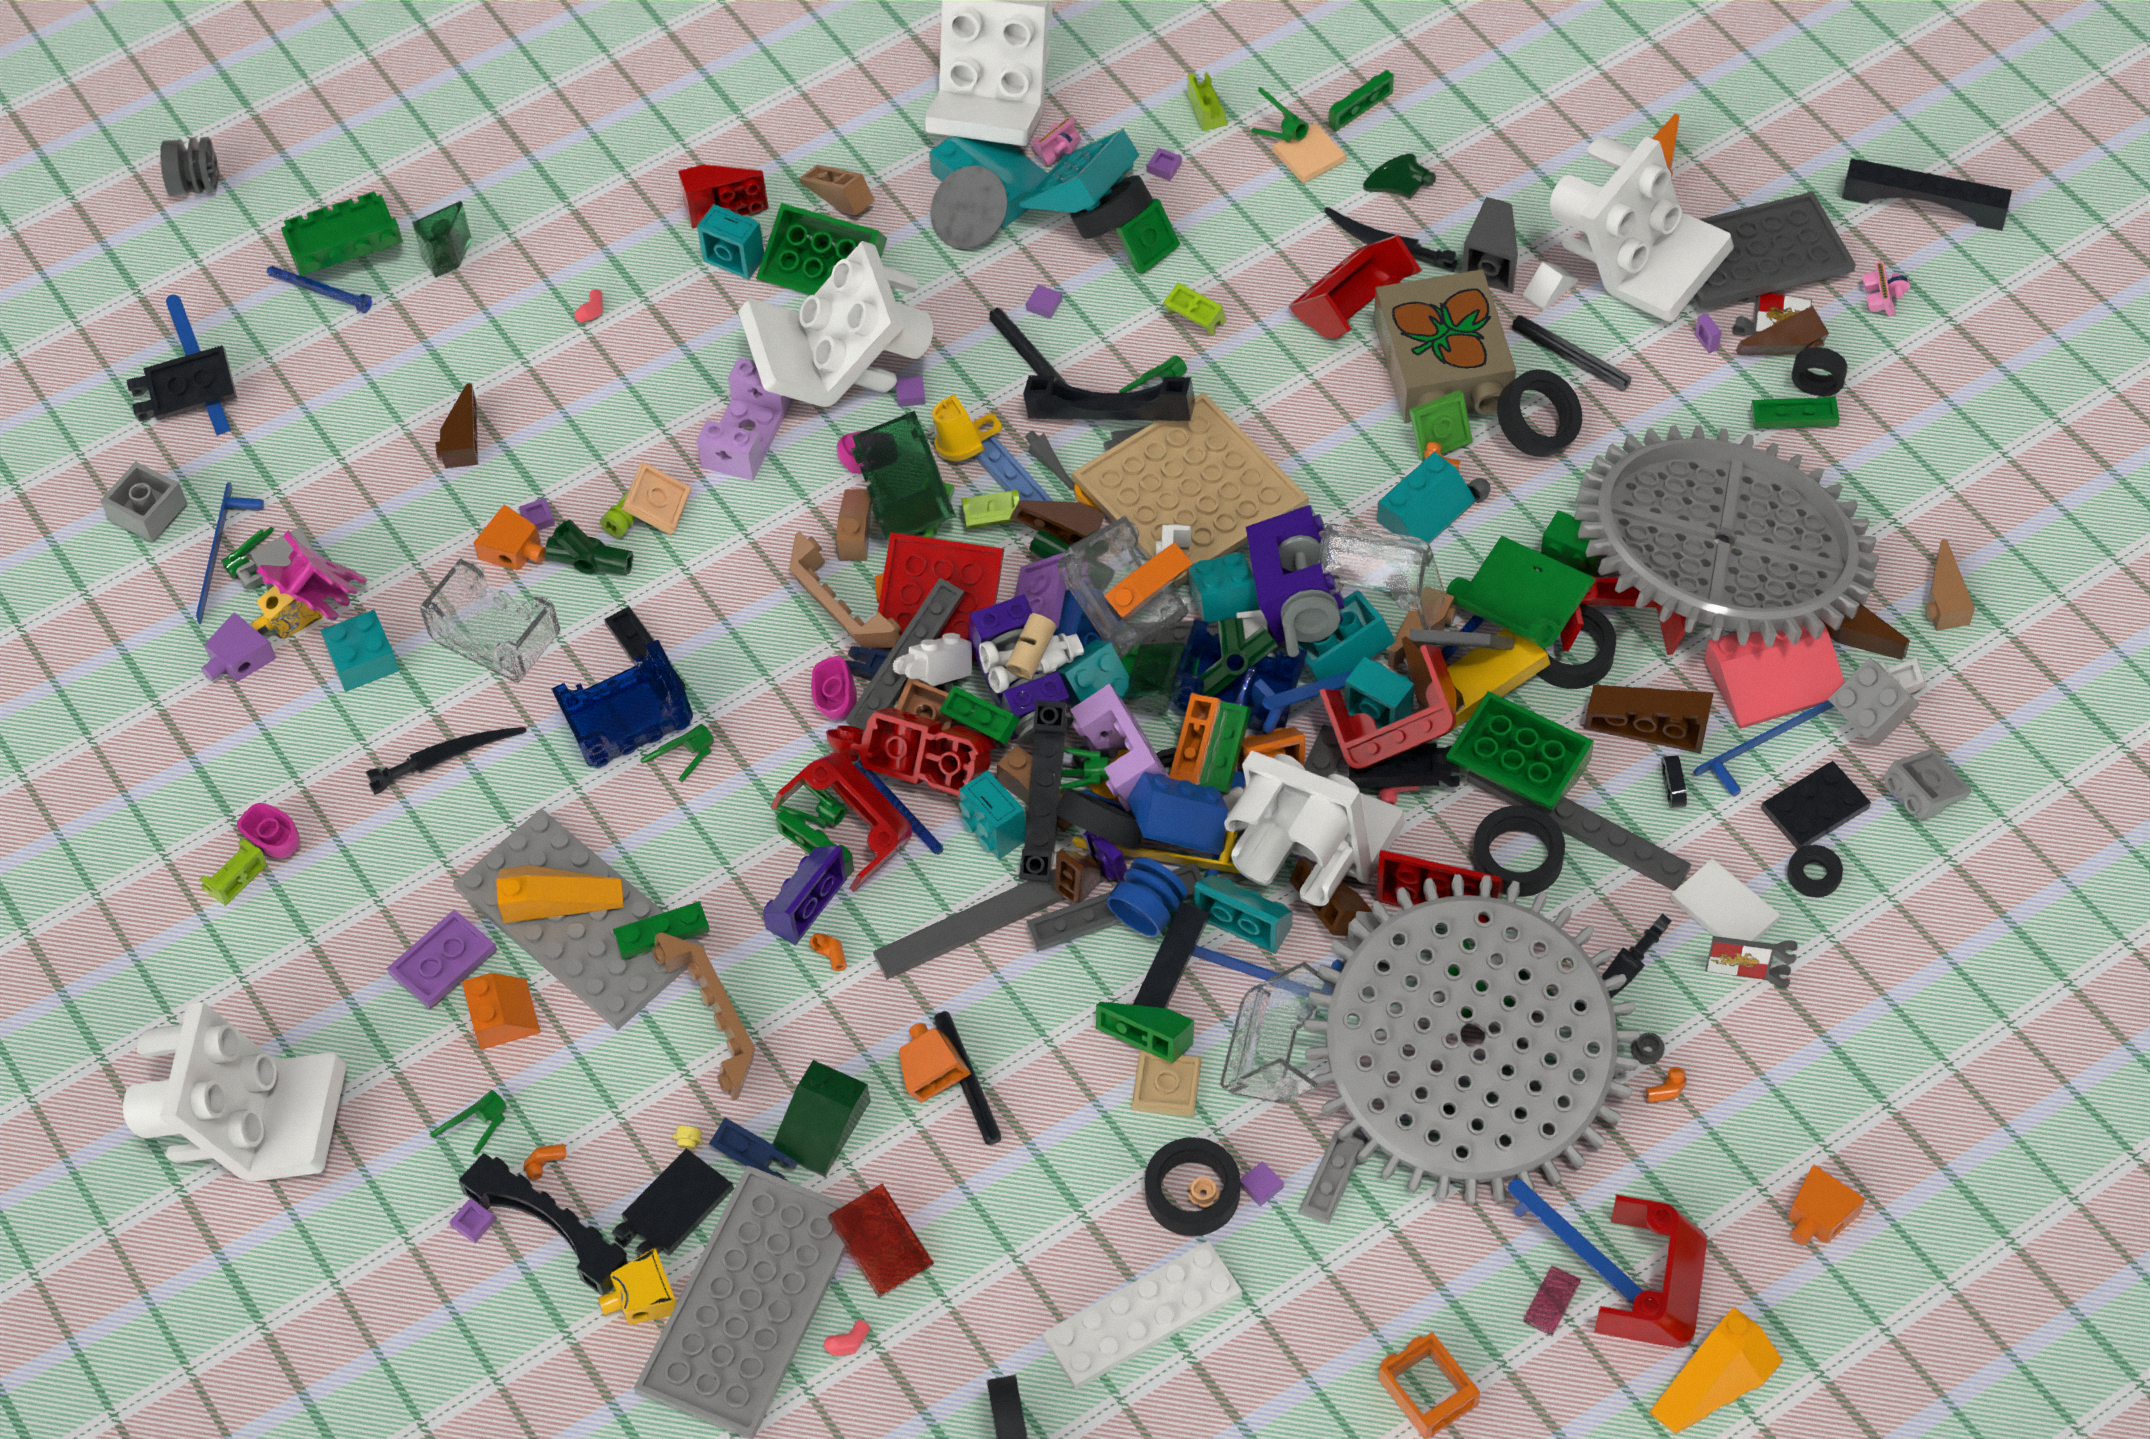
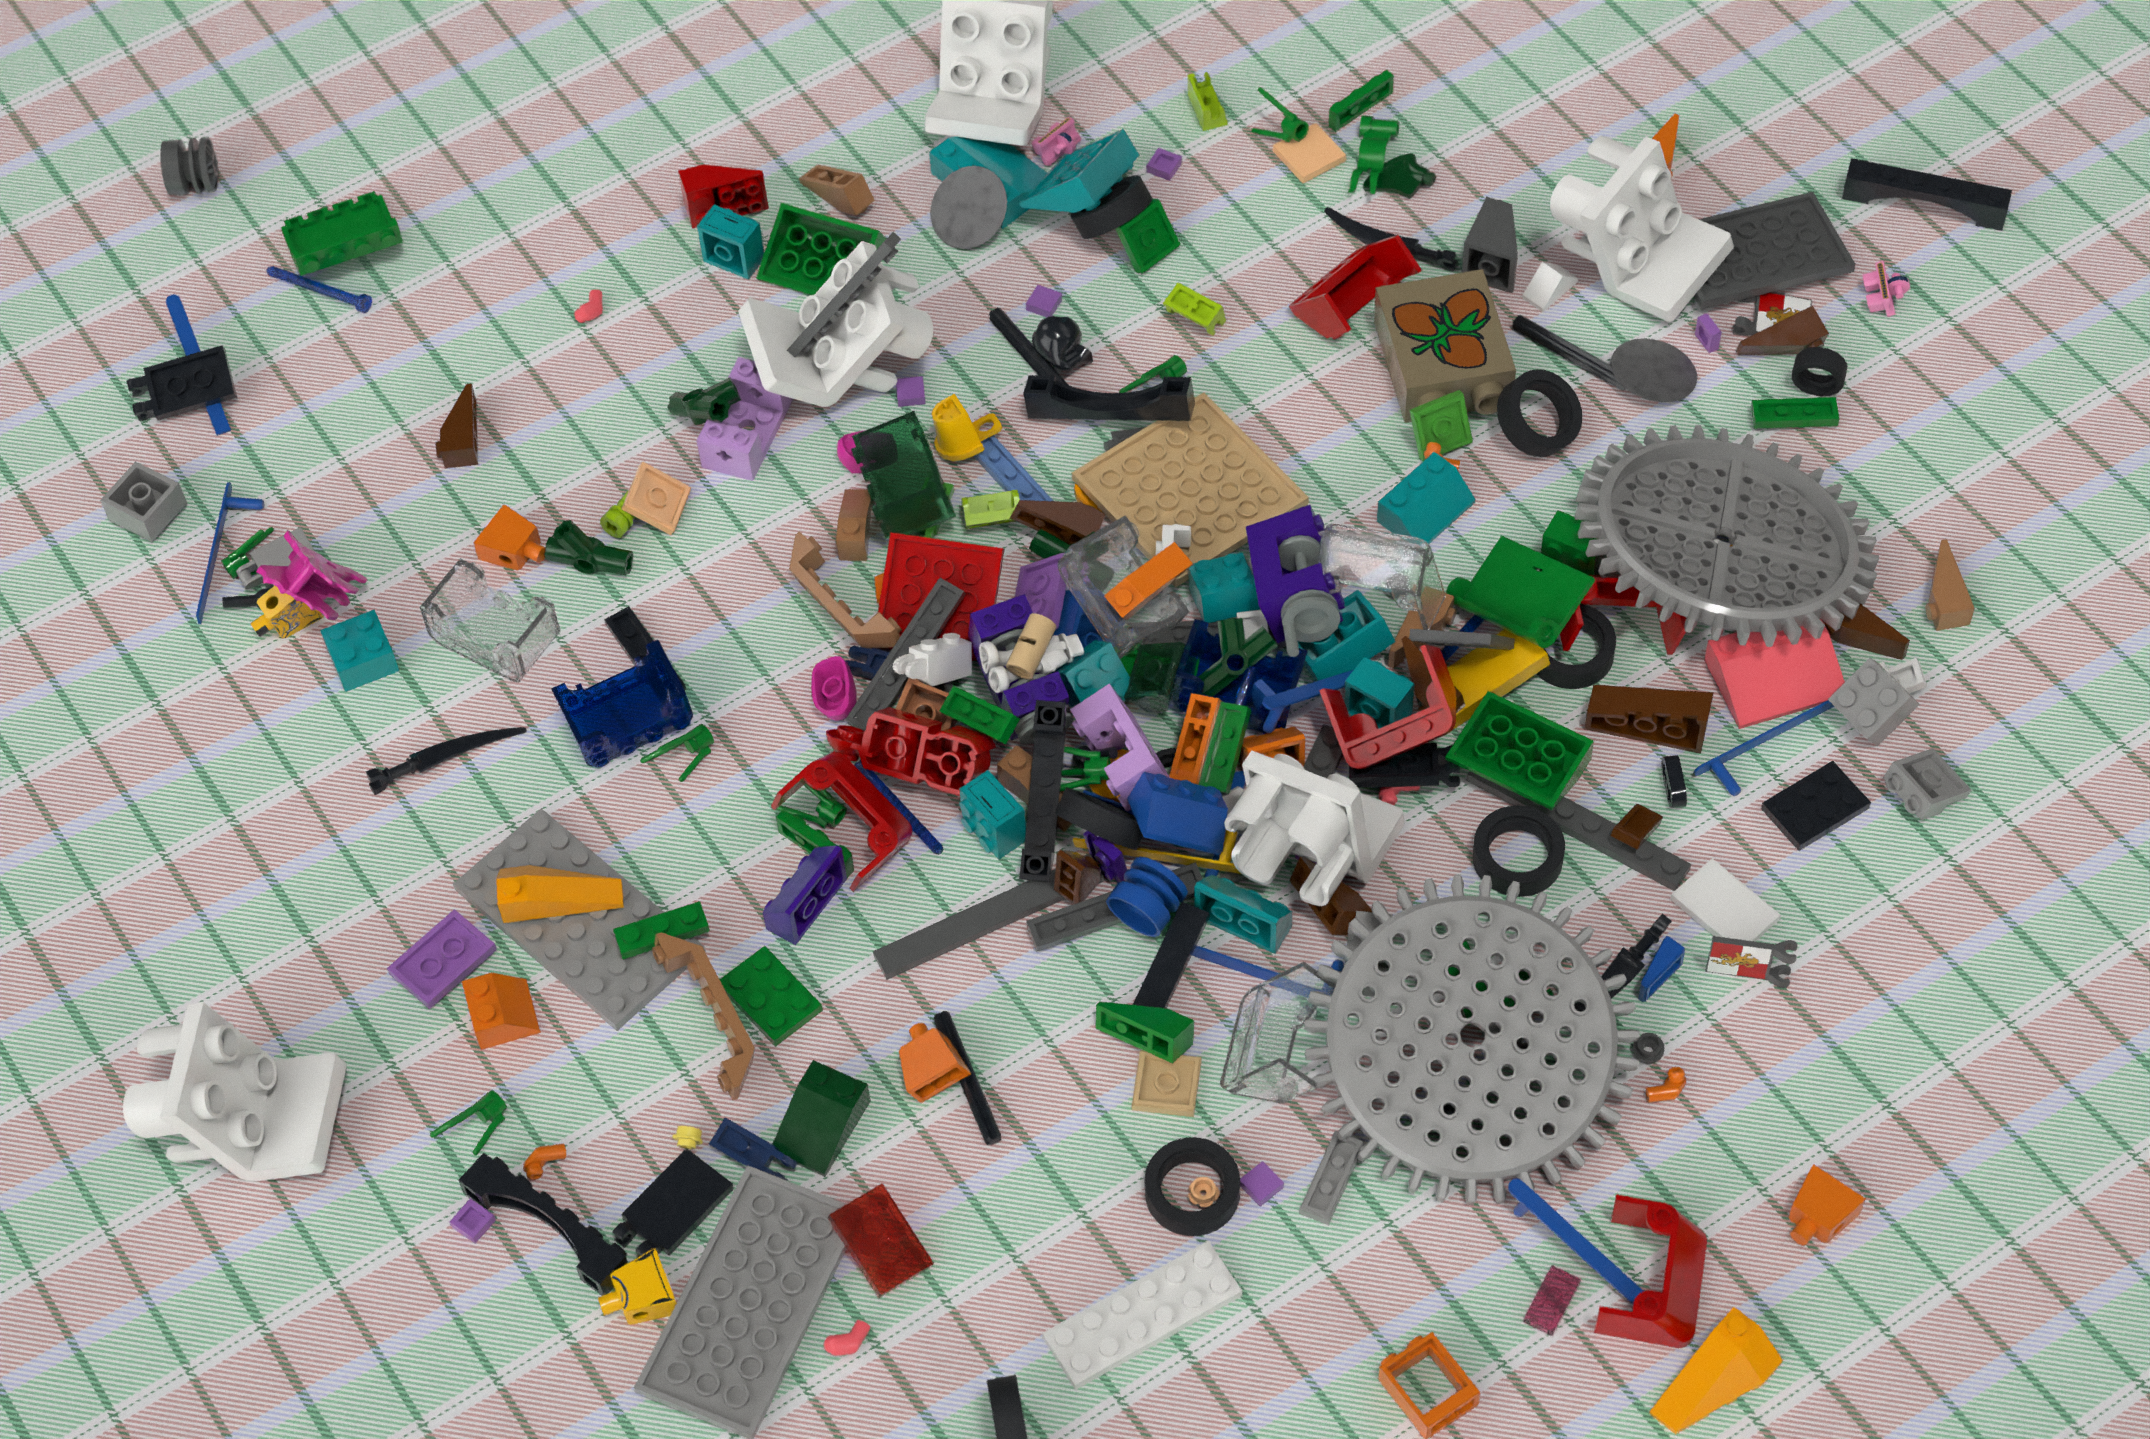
(235, 873): lime hinge -> none
(236, 650): medium lavender torso -> none
(243, 601): none -> black bar
(269, 830): dark pink piece -> none
(443, 238): clear green slope -> none
(538, 514): medium lavender tile -> none
(705, 404): none -> dark green piece
(770, 996): none -> green plate
(831, 948): orange arm -> none
(852, 288): none -> dark grey plate
(1042, 450): dark grey piece -> none
(1059, 343): none -> black piece
(1372, 149): none -> green flag
(1410, 872): red slope -> none
(1479, 488): dark grey hinge -> none
(1637, 826): none -> reddish brown tile
(1654, 370): none -> flat silver sticker
(1663, 966): none -> blue slope
(1809, 886): black tyre -> none

